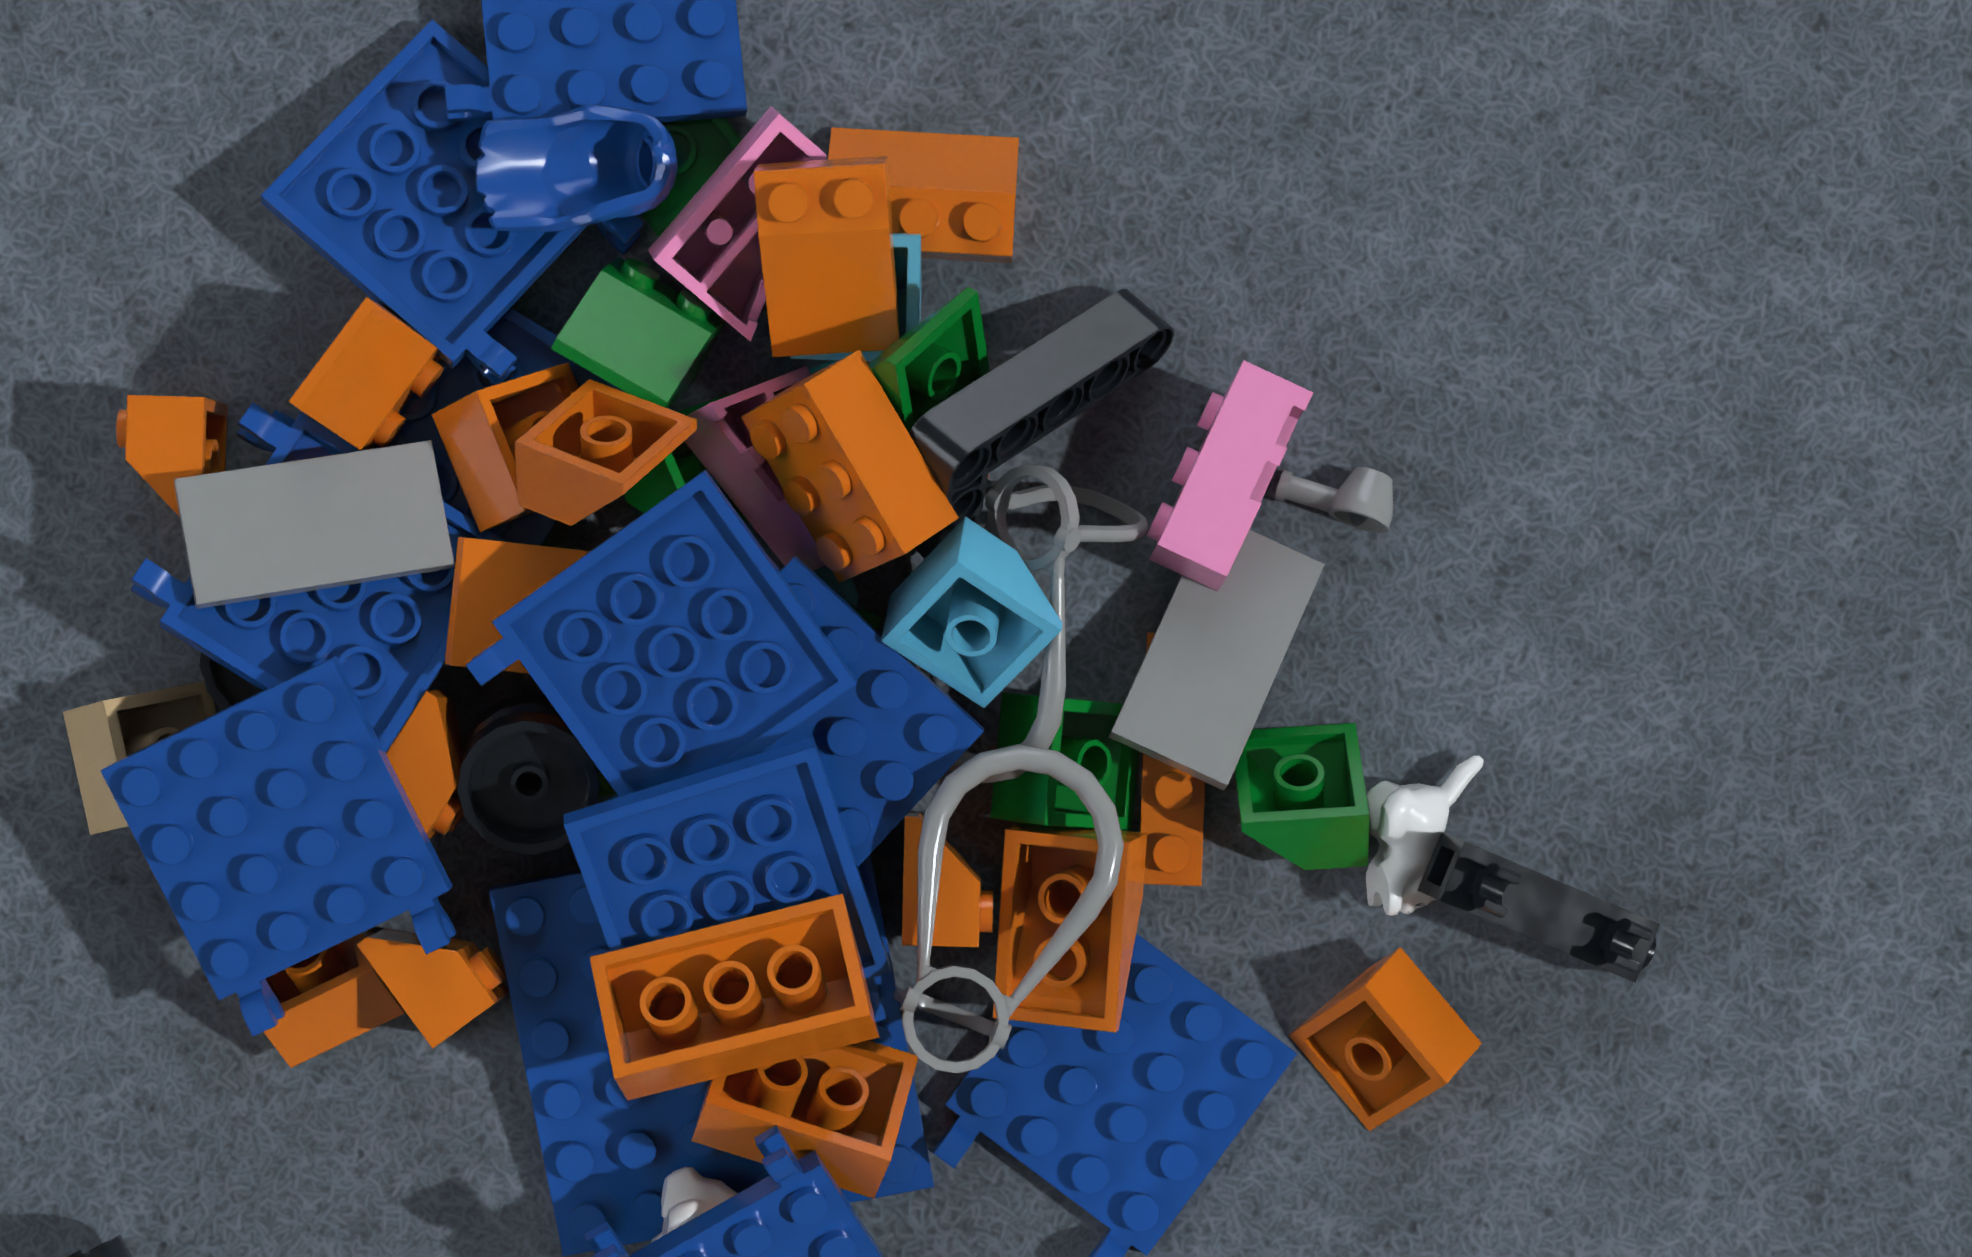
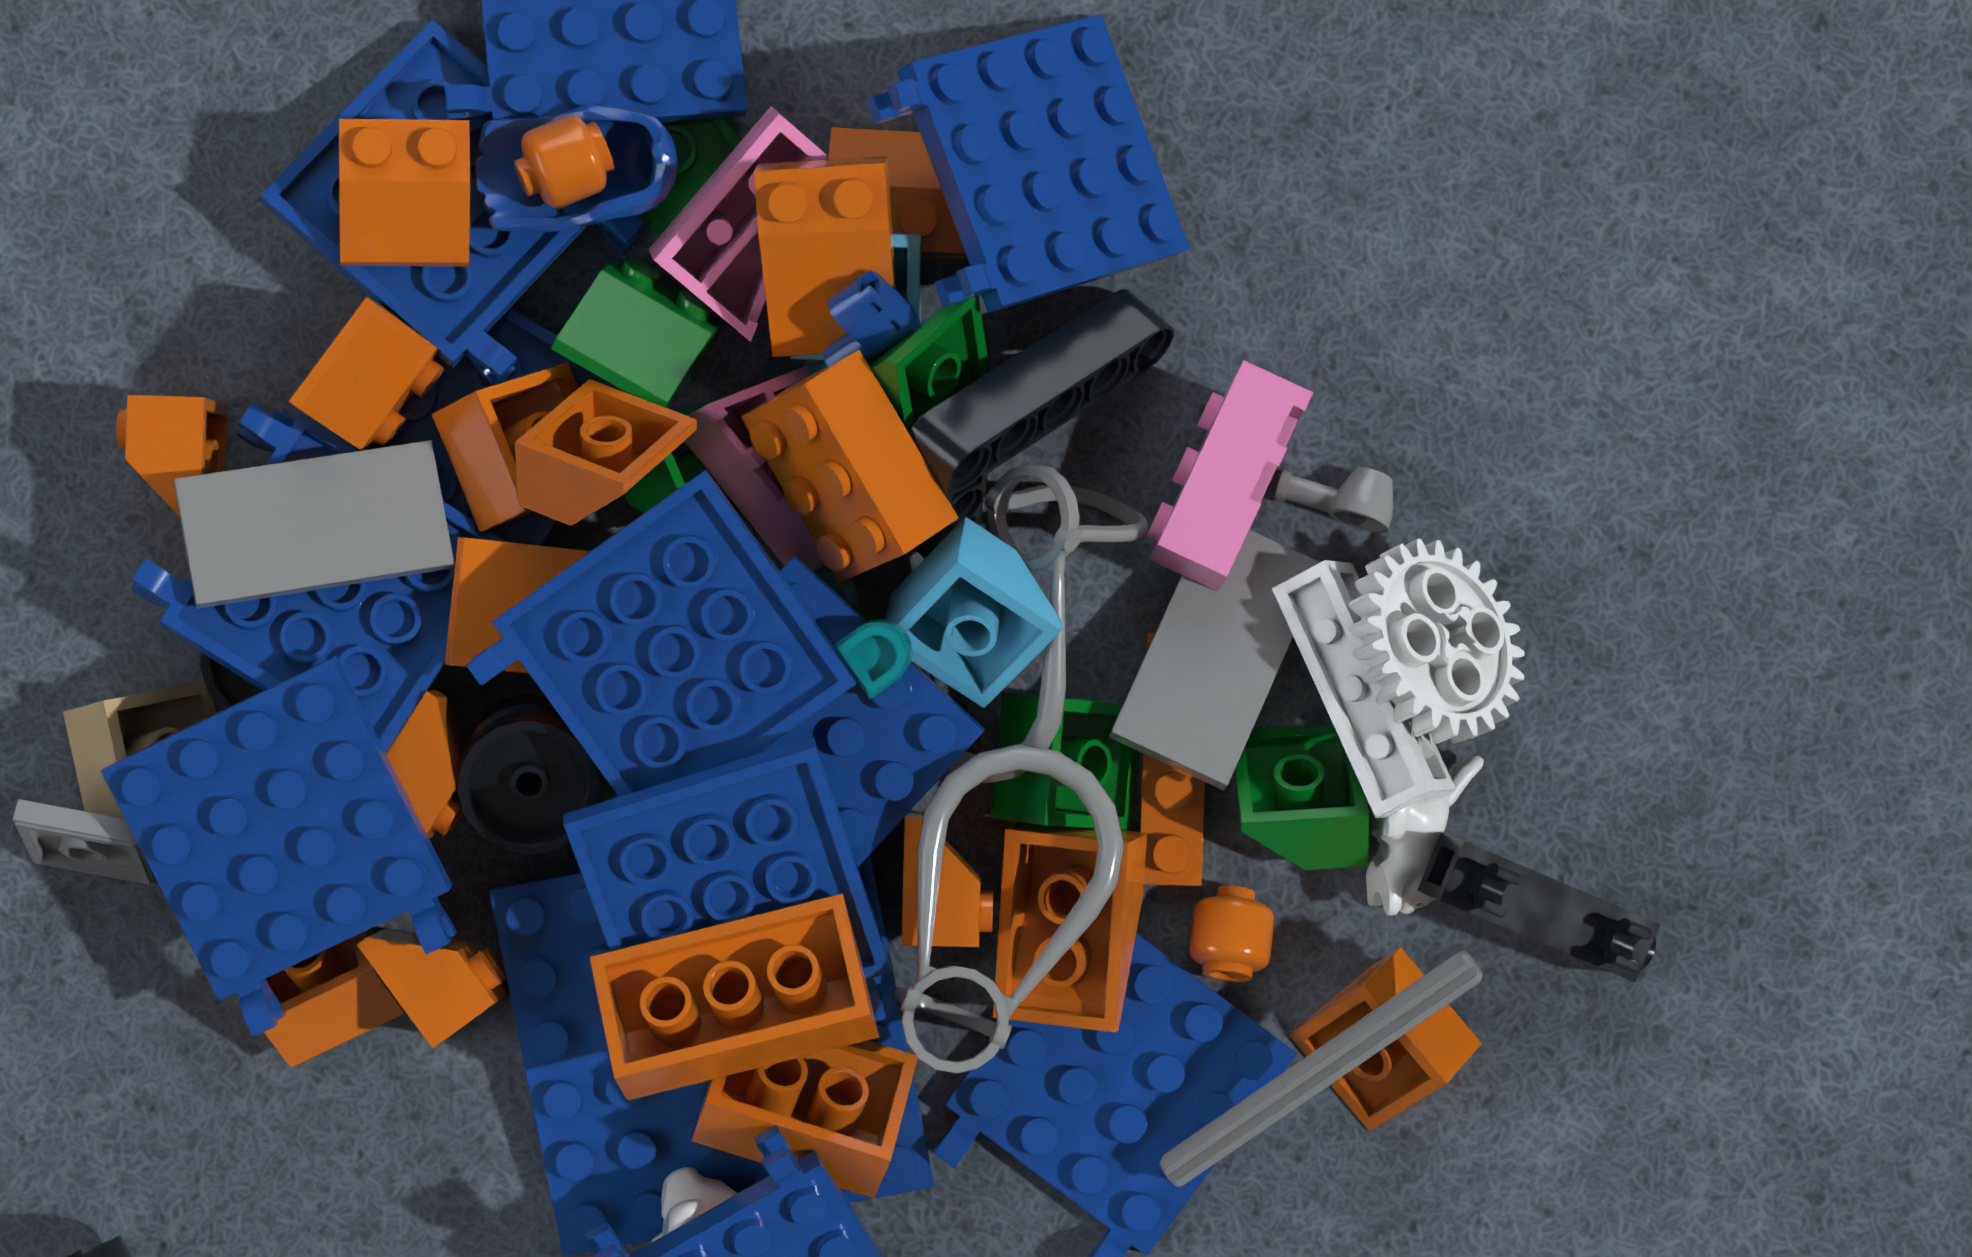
(81, 842): none -> light grey tile
(404, 192): none -> orange slope
(564, 161): none -> orange head
(872, 317): none -> blue piece
(876, 654): none -> teal tile
(1038, 162): none -> blue plate
(1231, 934): none -> orange head
(1321, 1068): none -> light grey axle
(1385, 755): none -> white fence
(1436, 641): none -> white gear

